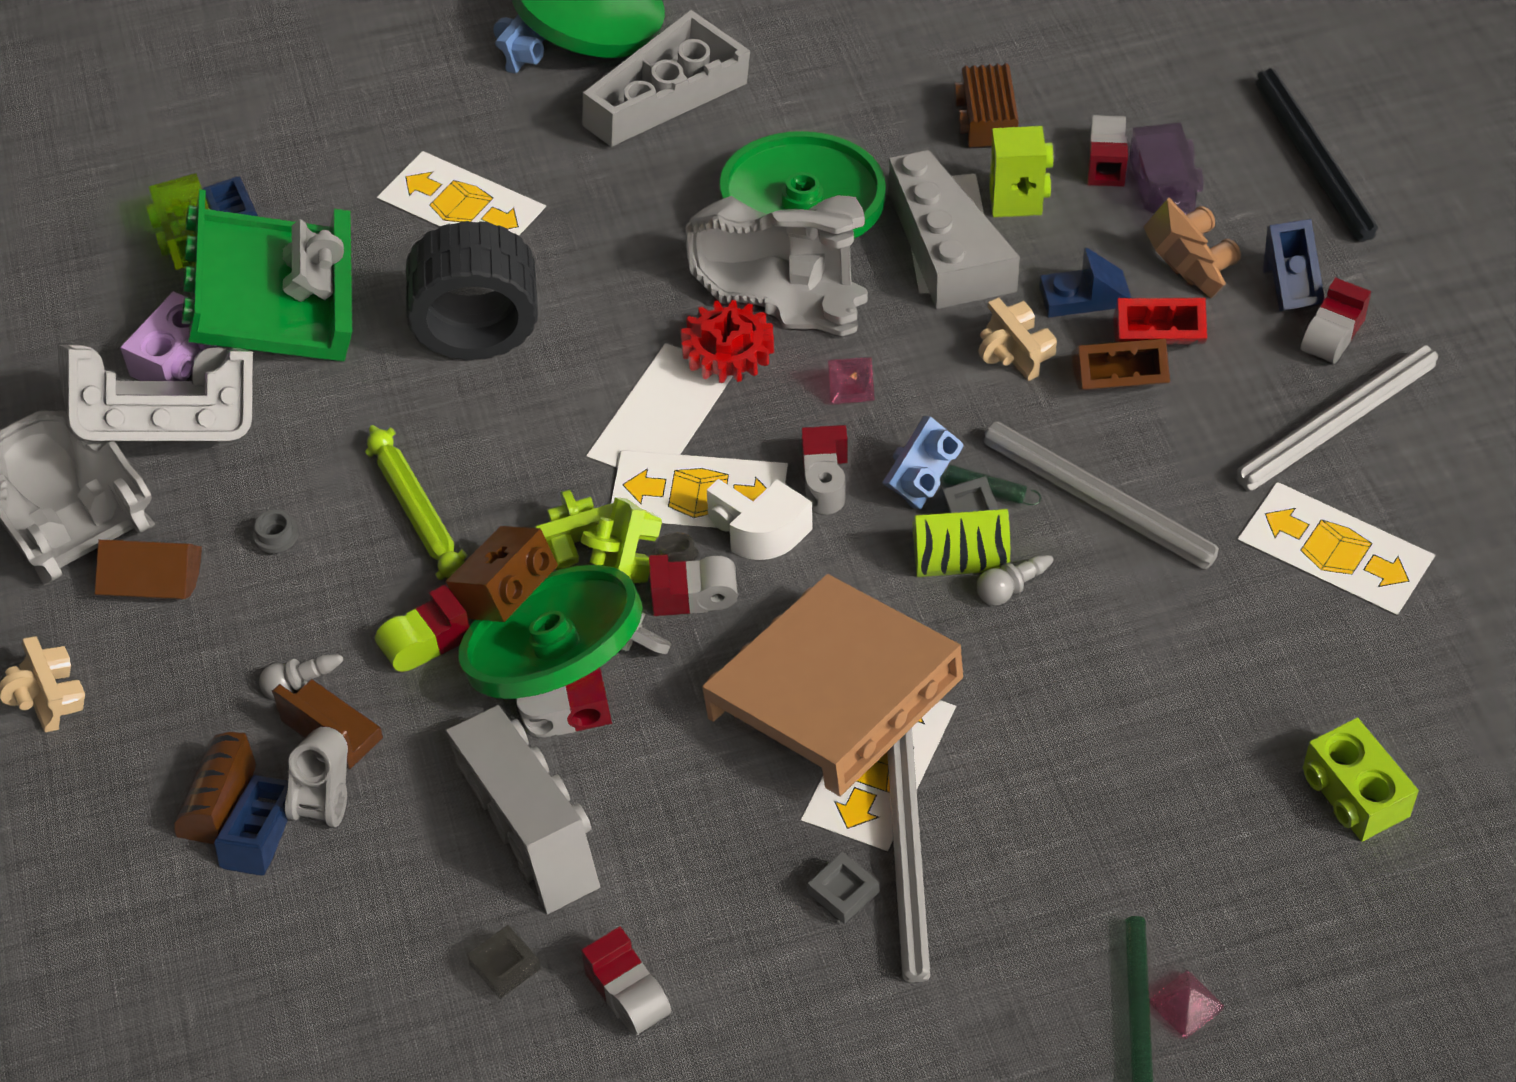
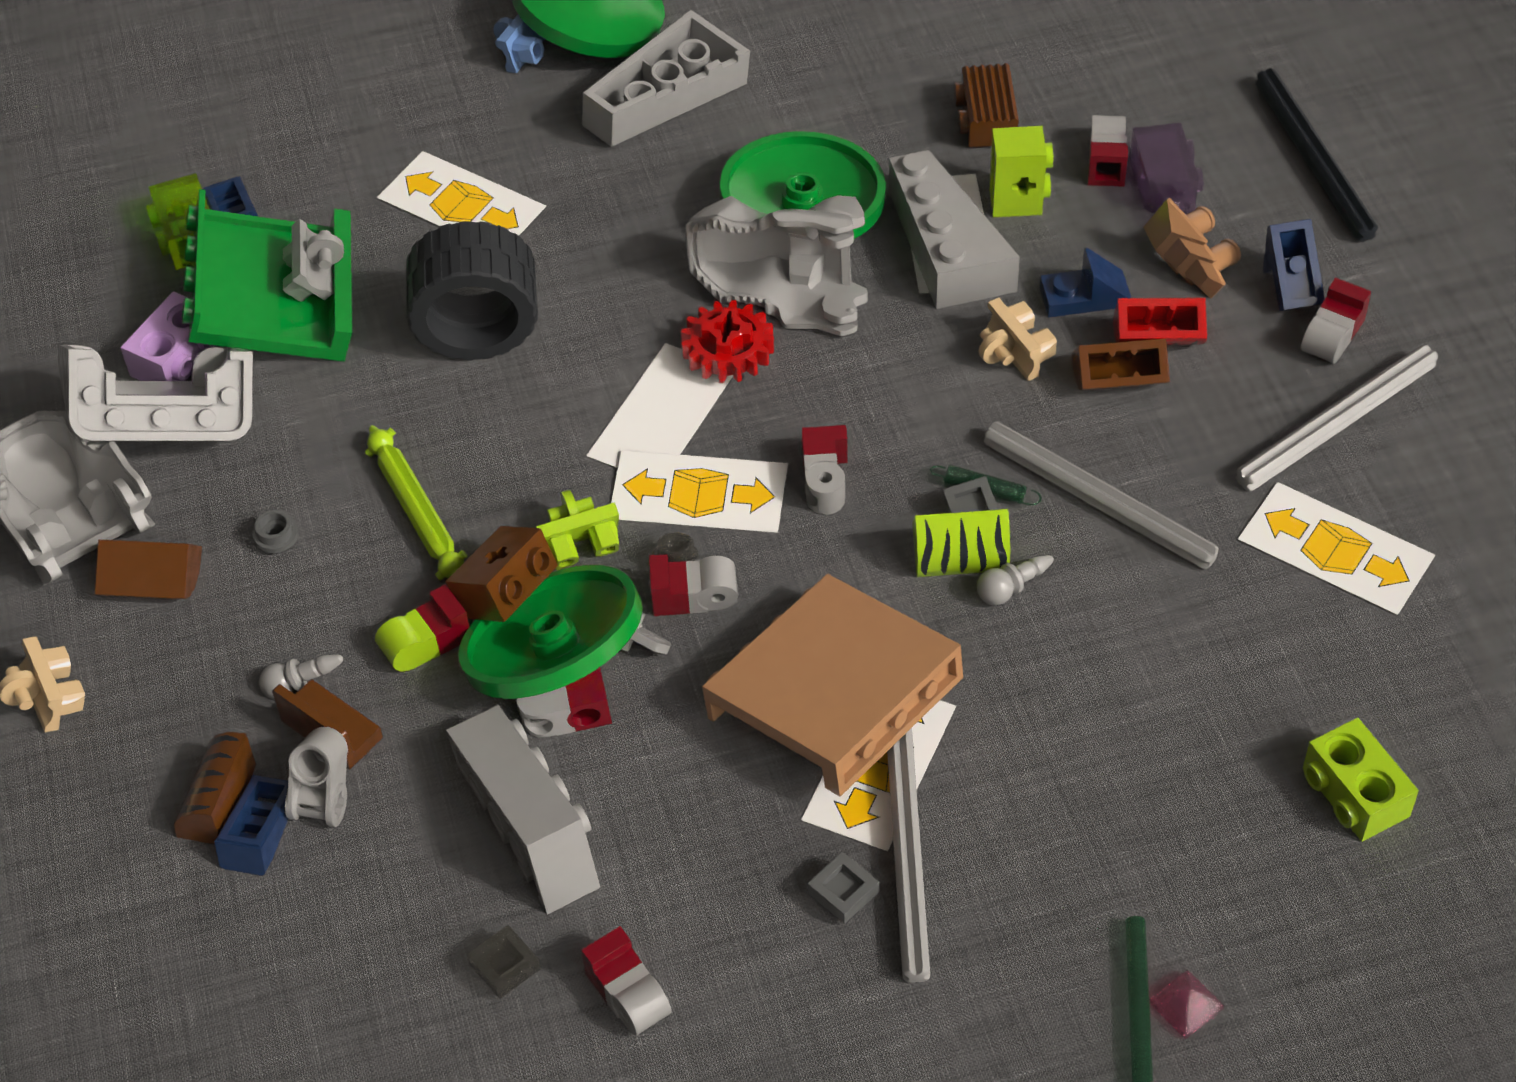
(618, 537): lime hips -> none
(762, 526): white brick -> none
(851, 380): clear pink slope -> none
(922, 462): medium blue hips -> none

